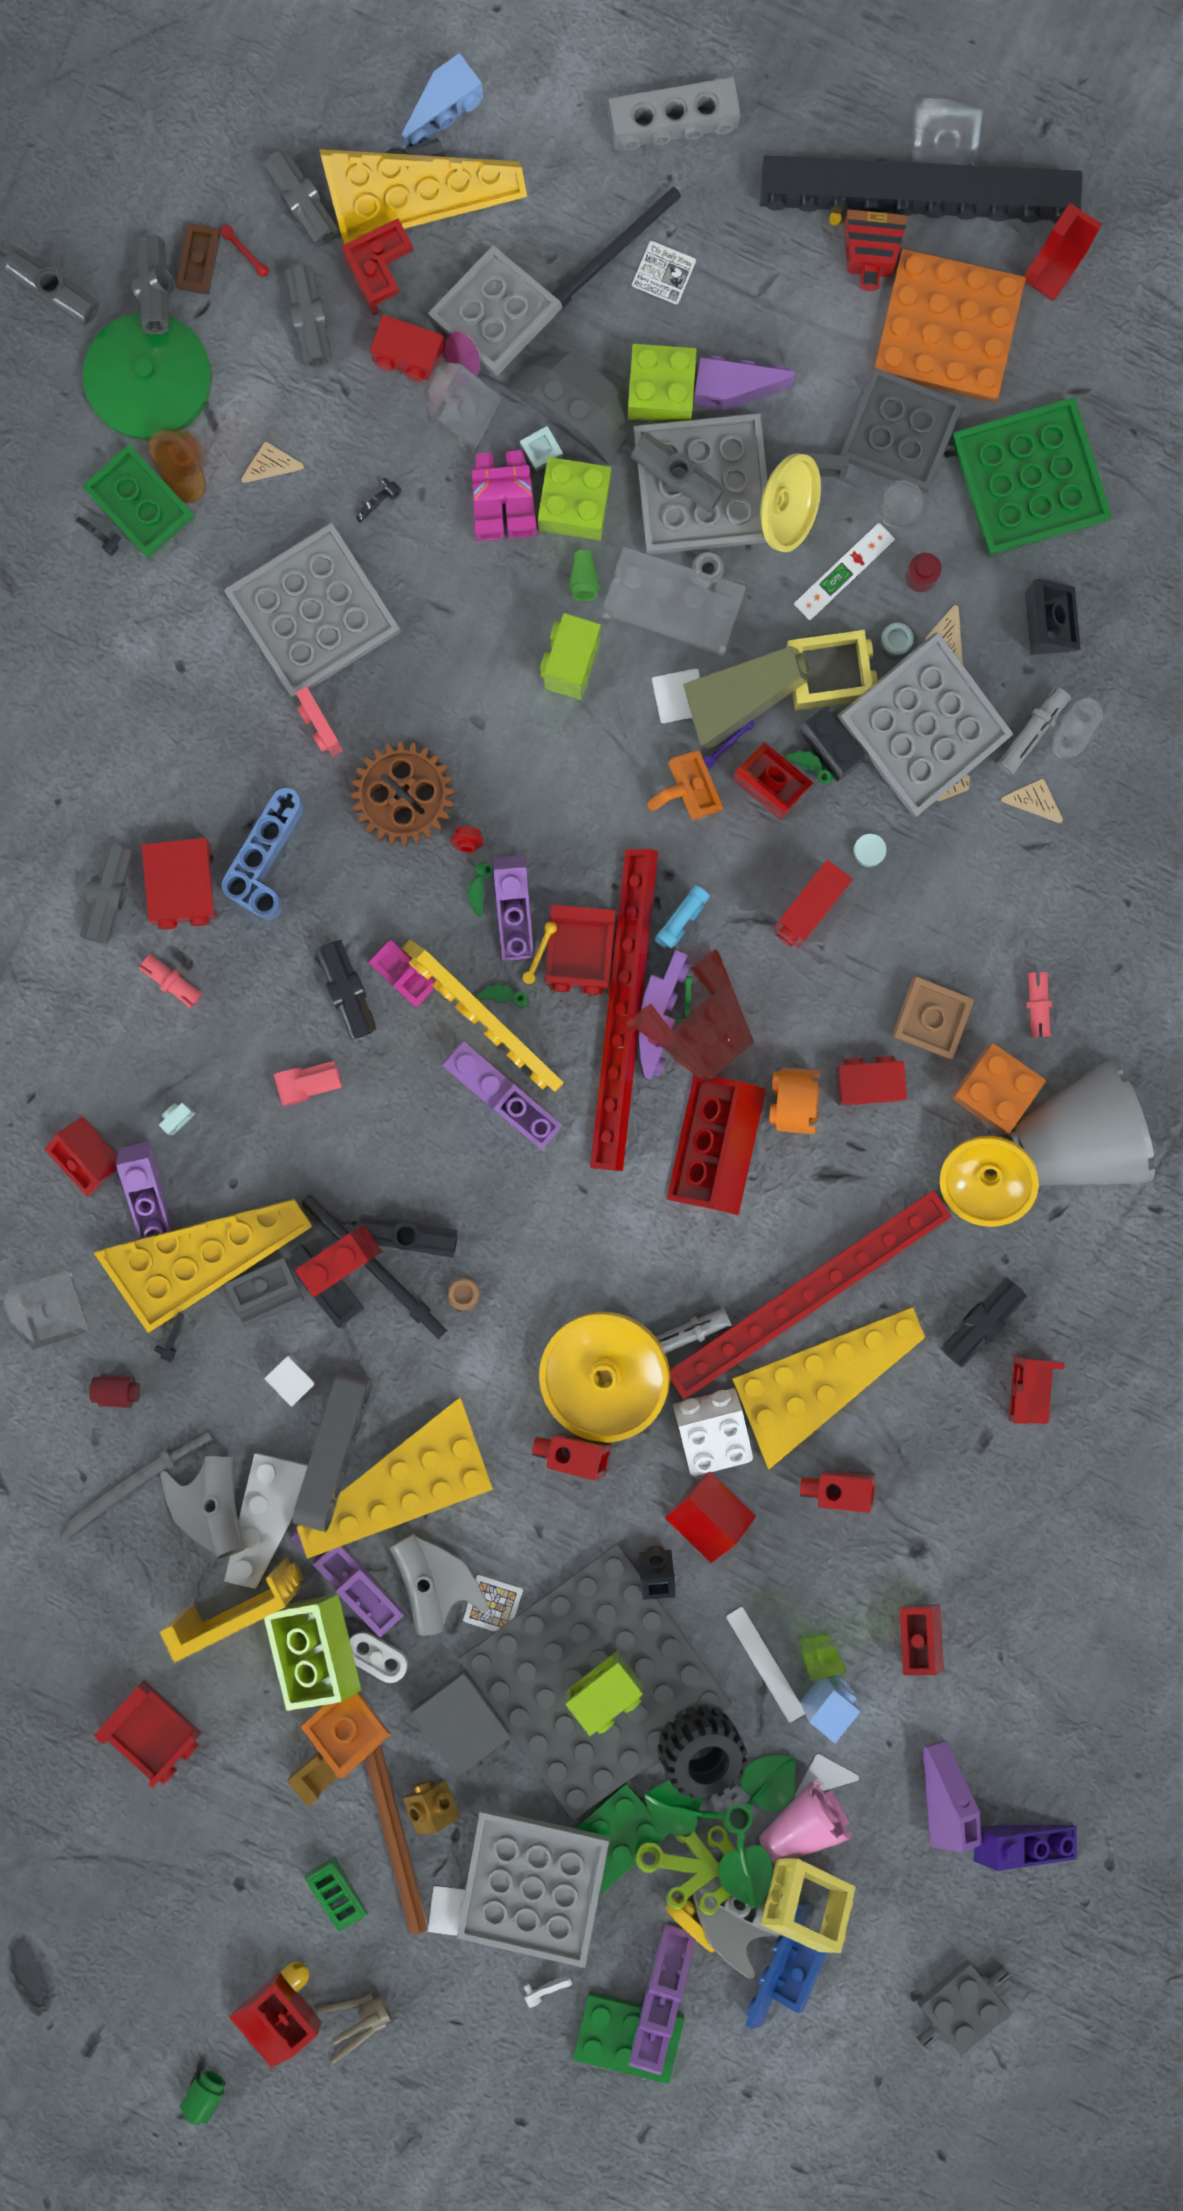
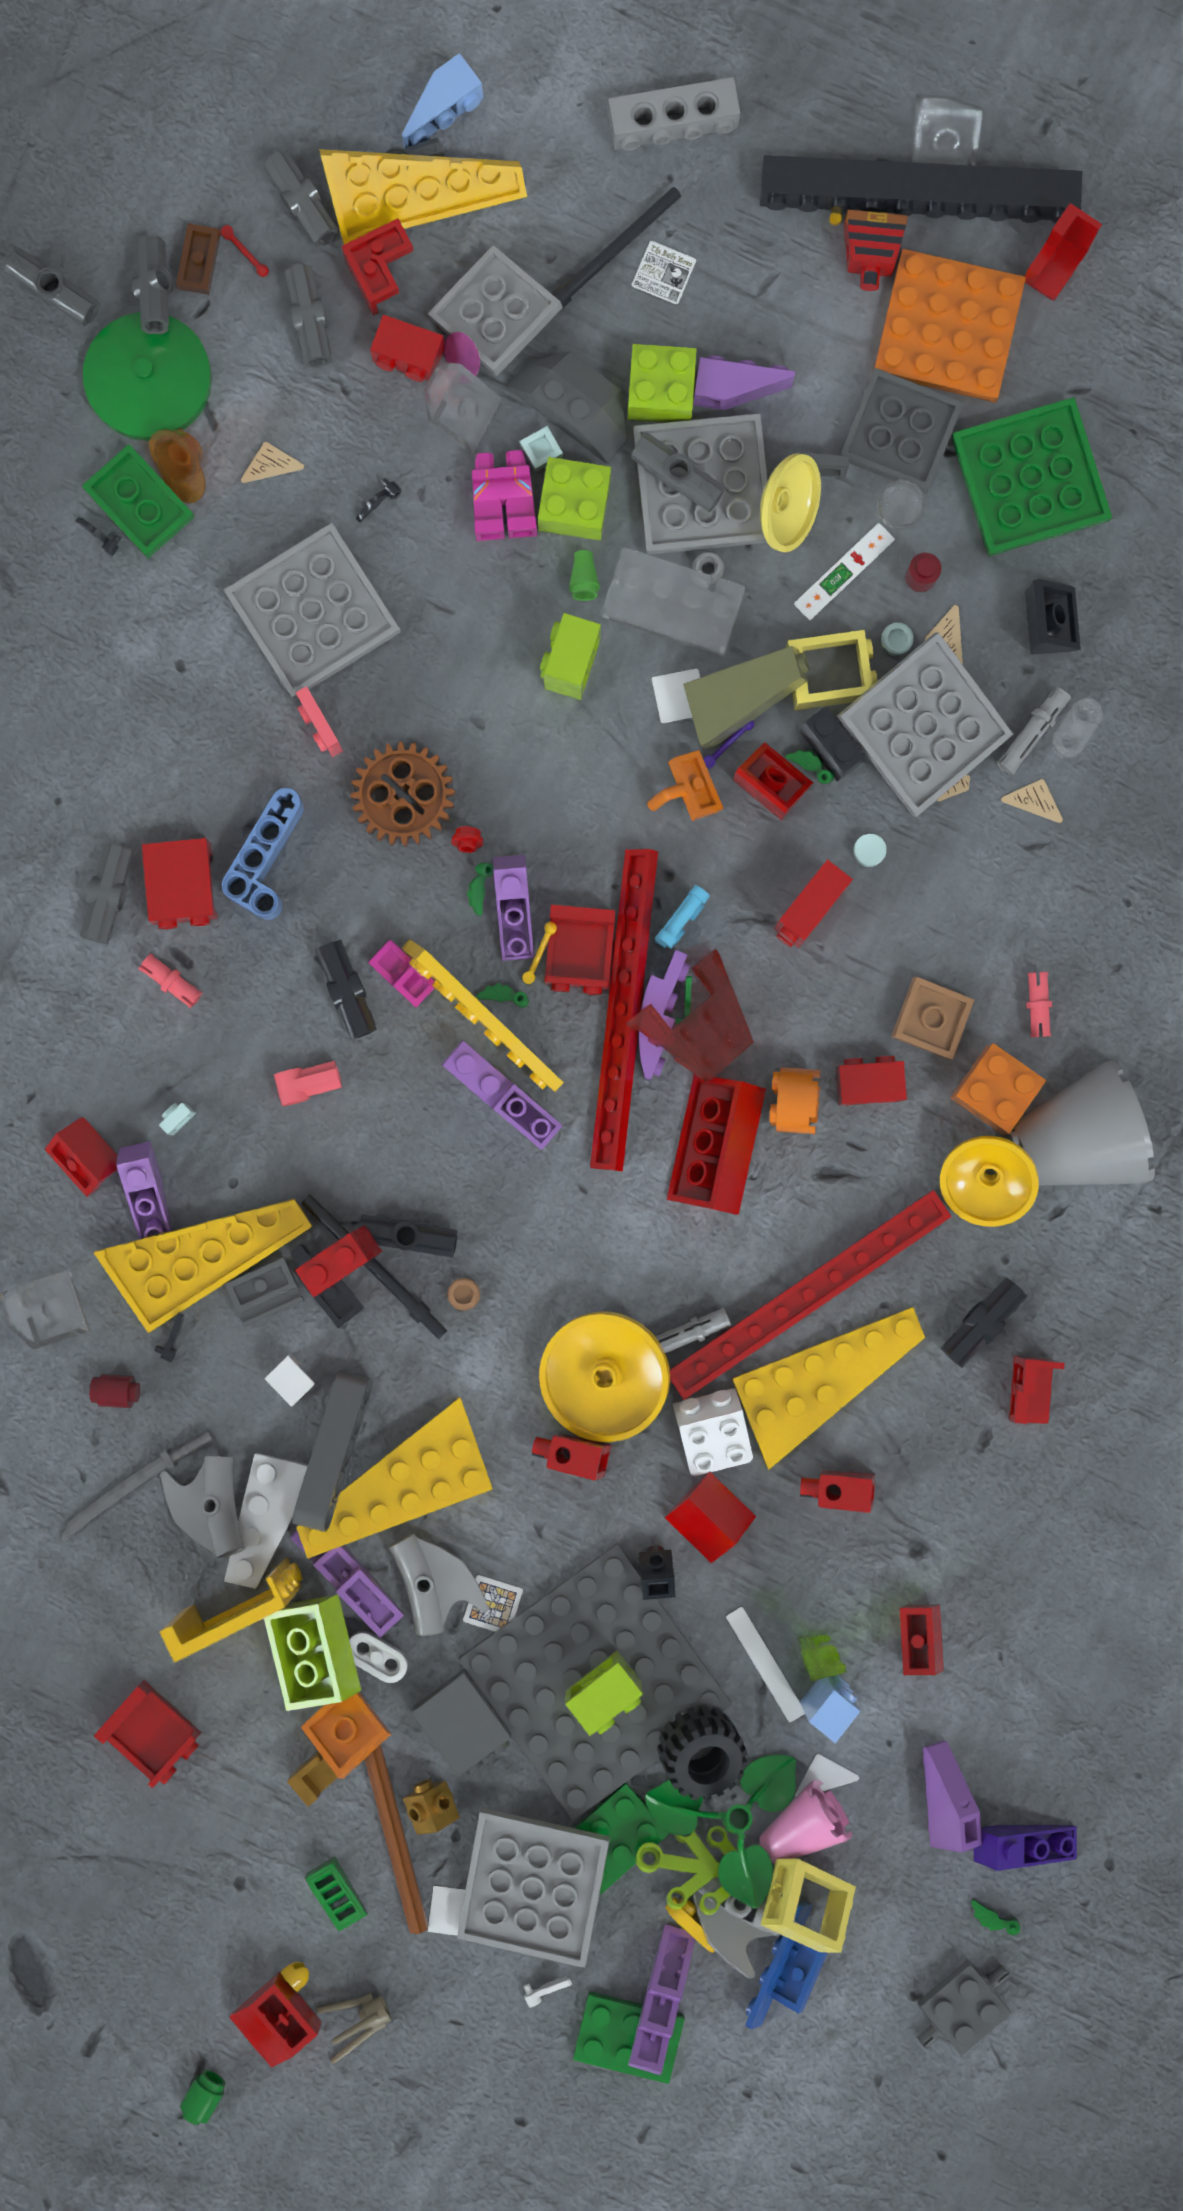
(990, 1919): none -> green piece

